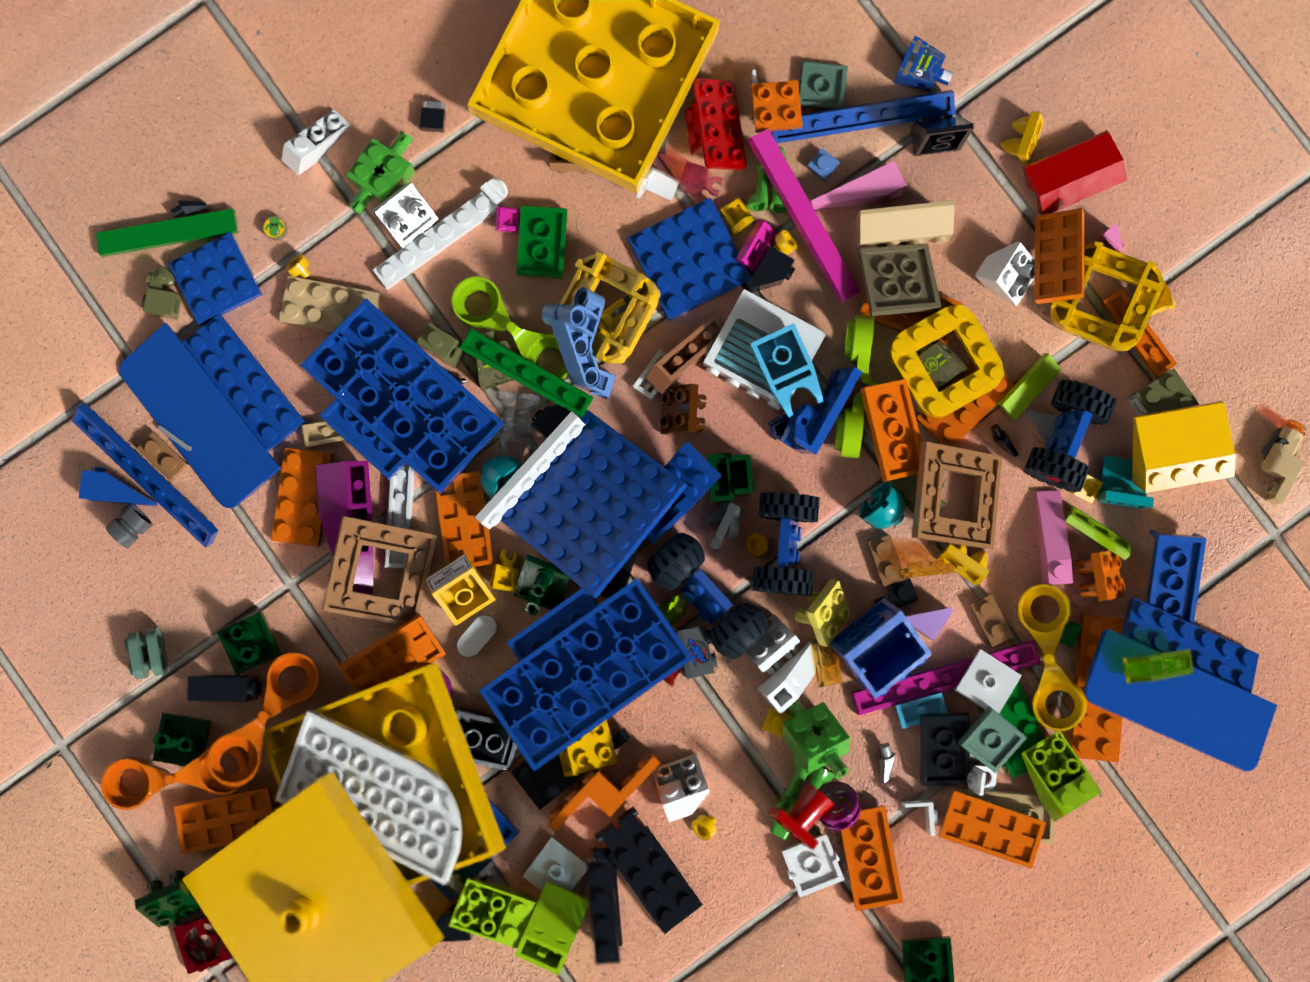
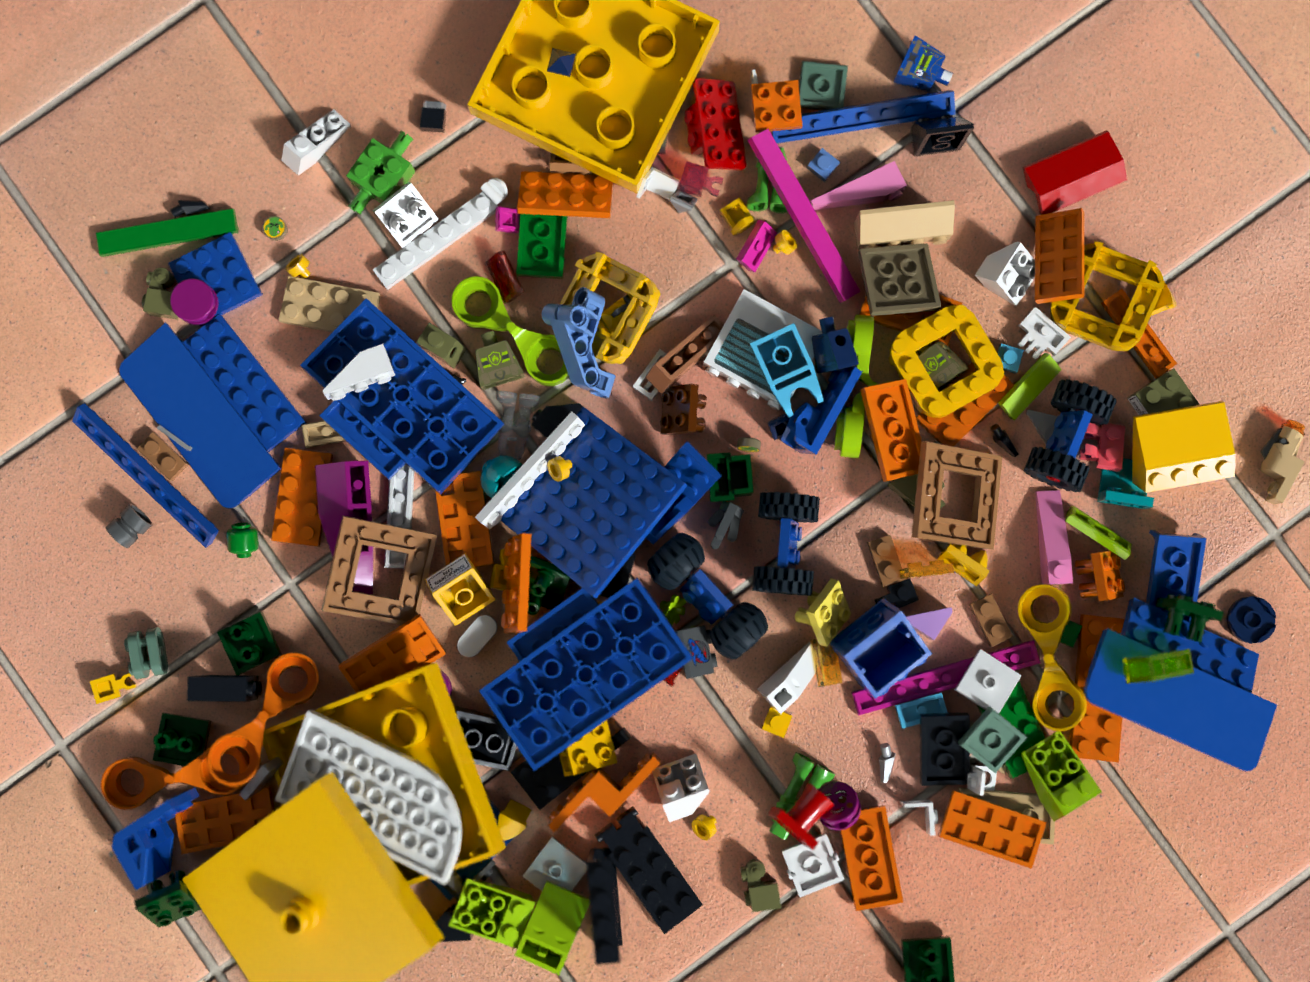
(106, 487): blue slope -> none
(109, 687): none -> yellow plate
(141, 851): none -> blue bracket
(191, 963): dark red piece -> none
(194, 301): none -> magenta head
(242, 539): none -> green head
(261, 778): none -> flat silver tile
(365, 369): none -> white slope
(504, 276): none -> clear red plate
(513, 819): none -> yellow tile
(517, 584): none -> orange plate
(526, 373): green tile -> none
(559, 468): none -> yellow tile
(561, 62): none -> dark blue slope
(564, 195): none -> orange plate
(682, 201): none -> light grey slope
(689, 258): blue plate -> none
(748, 444): none -> dark tan tile
(757, 544): light orange tile -> none
(760, 894): none -> olive brick
(771, 271): black slope -> none
(773, 645): white plate -> none
(816, 738): bright green brick -> none
(833, 348): none -> dark blue torso
(885, 507): teal cylinder -> none
(1010, 357): none -> medium azure plate
(1024, 146): yellow tile -> none
(1042, 334): none -> white hinge
(1089, 490): yellow plate -> none
(1109, 449): none -> coral plate
(1112, 239): bright pink slope -> none
(1198, 612): none -> dark green plate
(1251, 619): none -> dark blue tile

